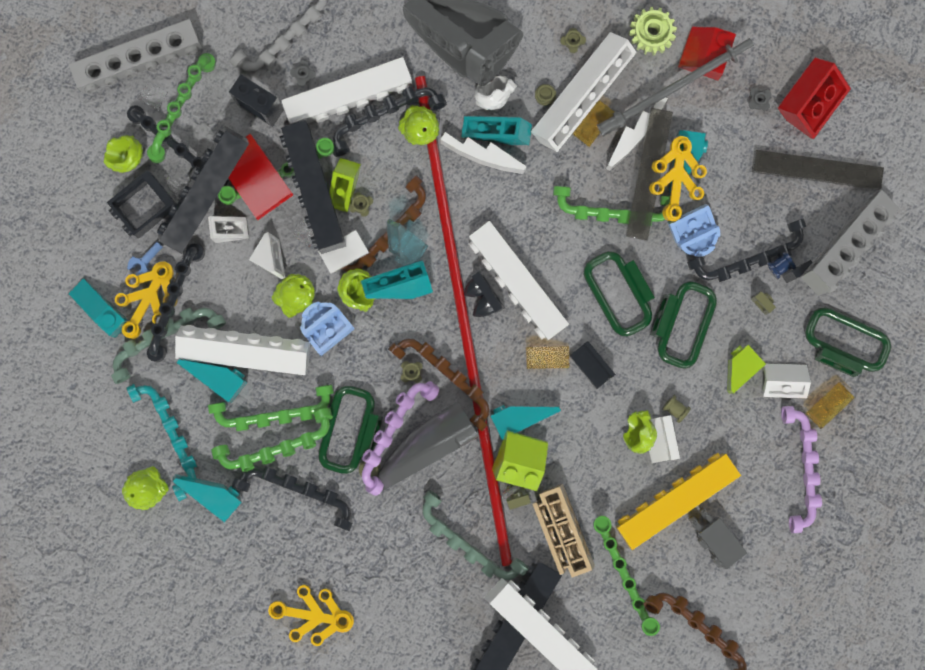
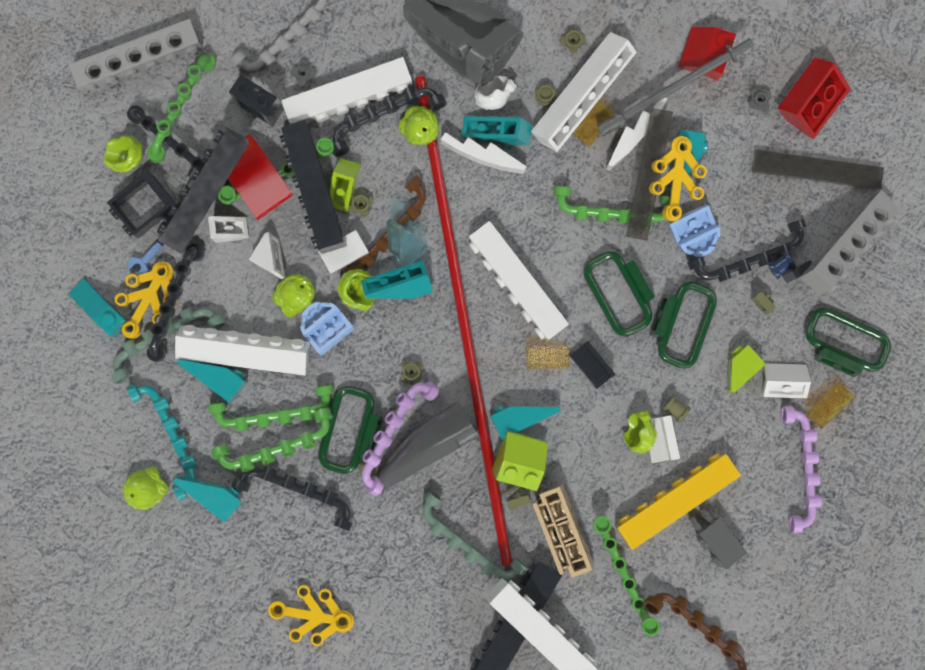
(443, 366): reddish brown bar -> none
(489, 303): black tile -> none
(657, 20): yellowish green gear -> none

